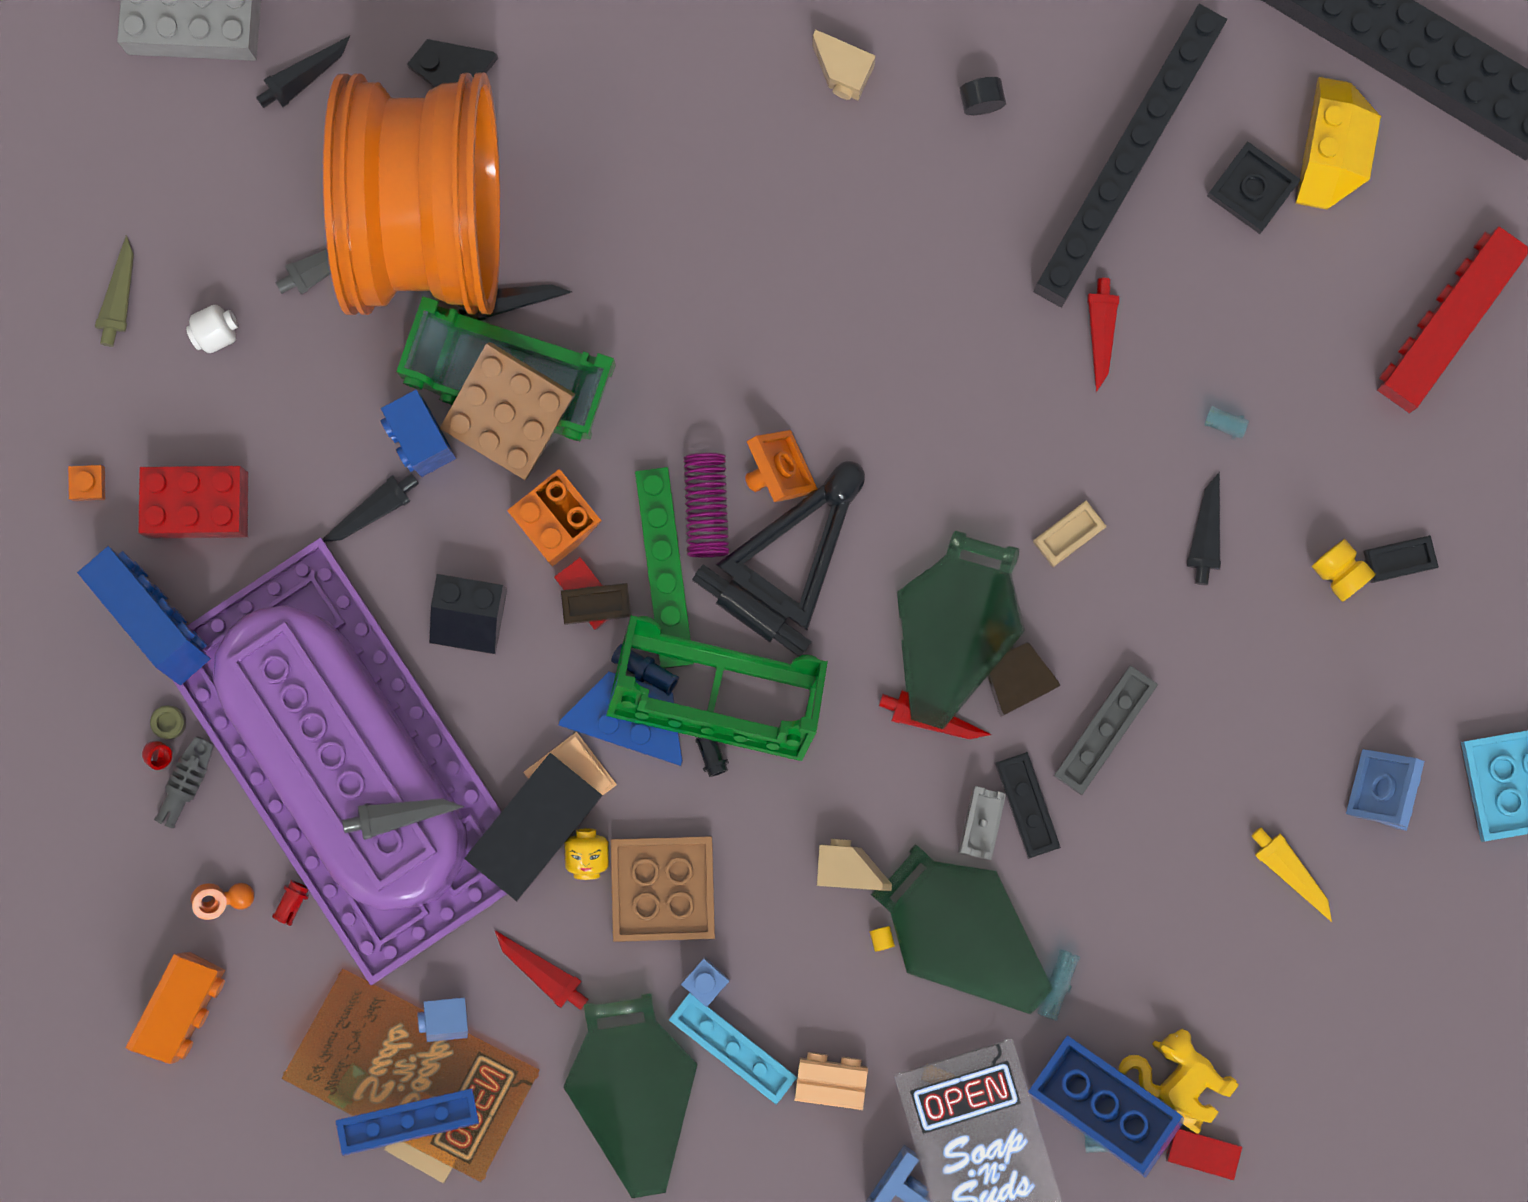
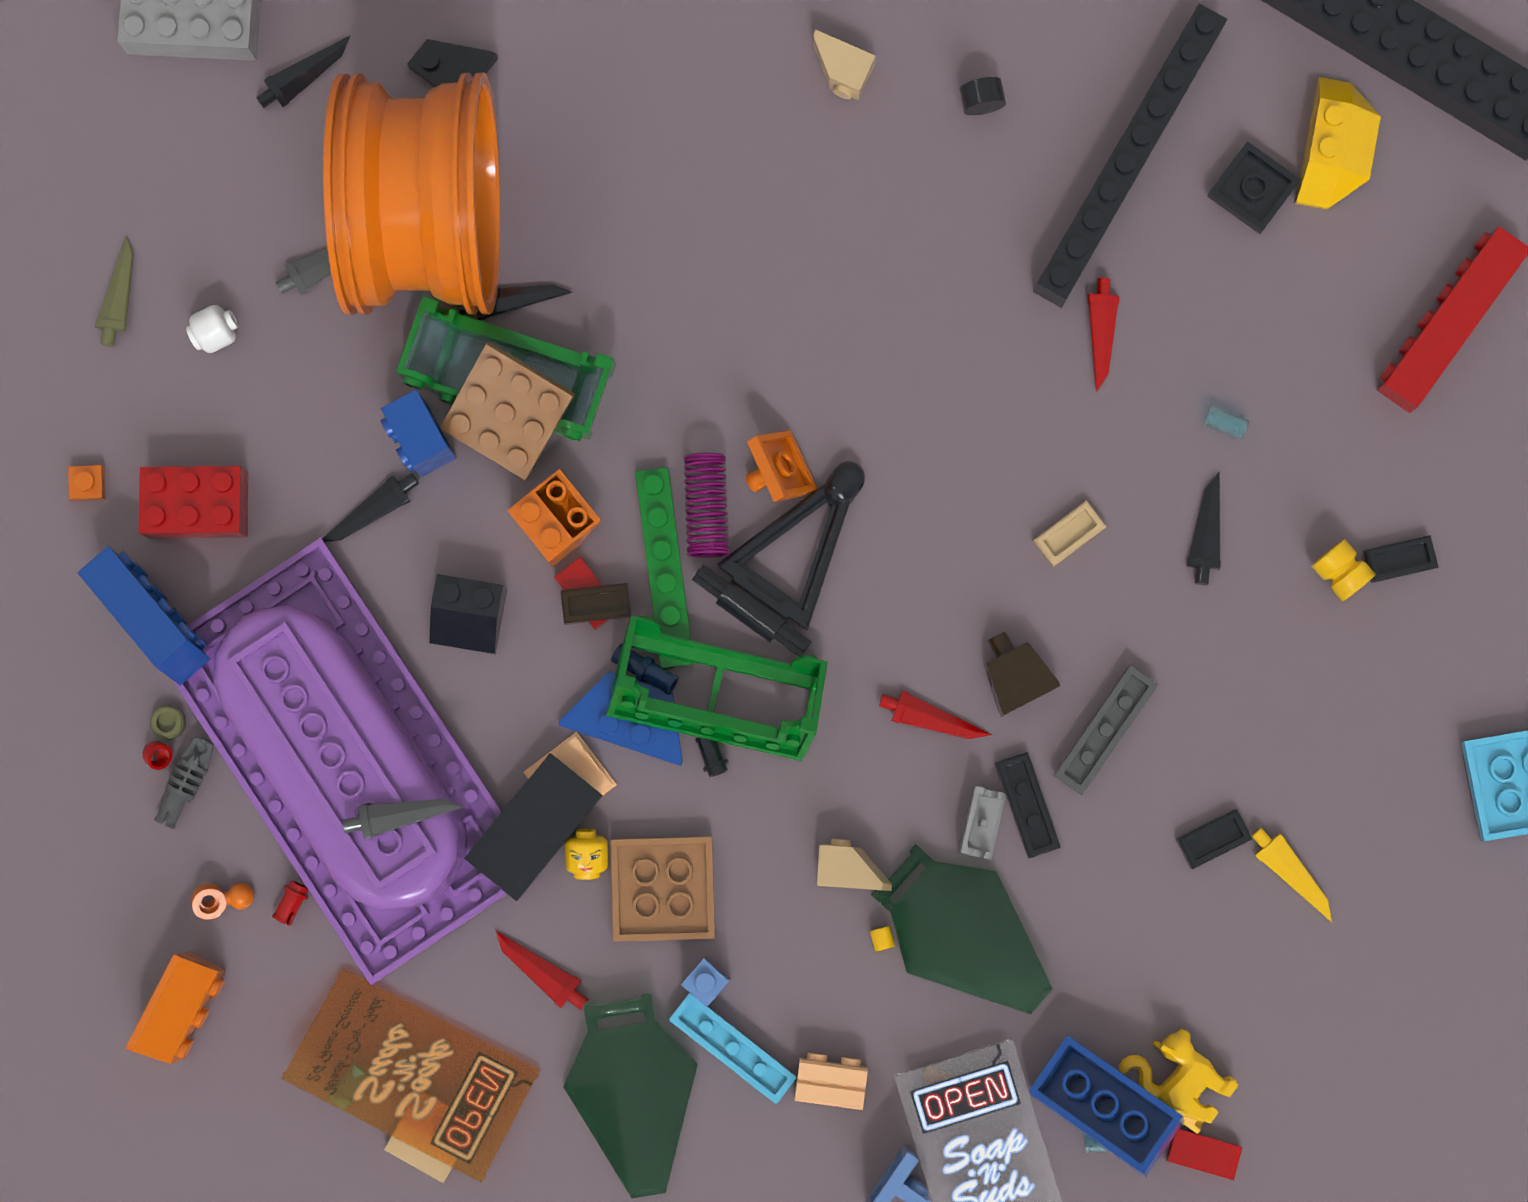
(407, 1122): blue plate -> none
(443, 1020): medium blue brick -> none
(957, 627): clear green windscreen -> none
(1060, 982): clear light blue pin -> none
(1214, 839): none -> black tile
(1385, 788): medium blue bracket -> none

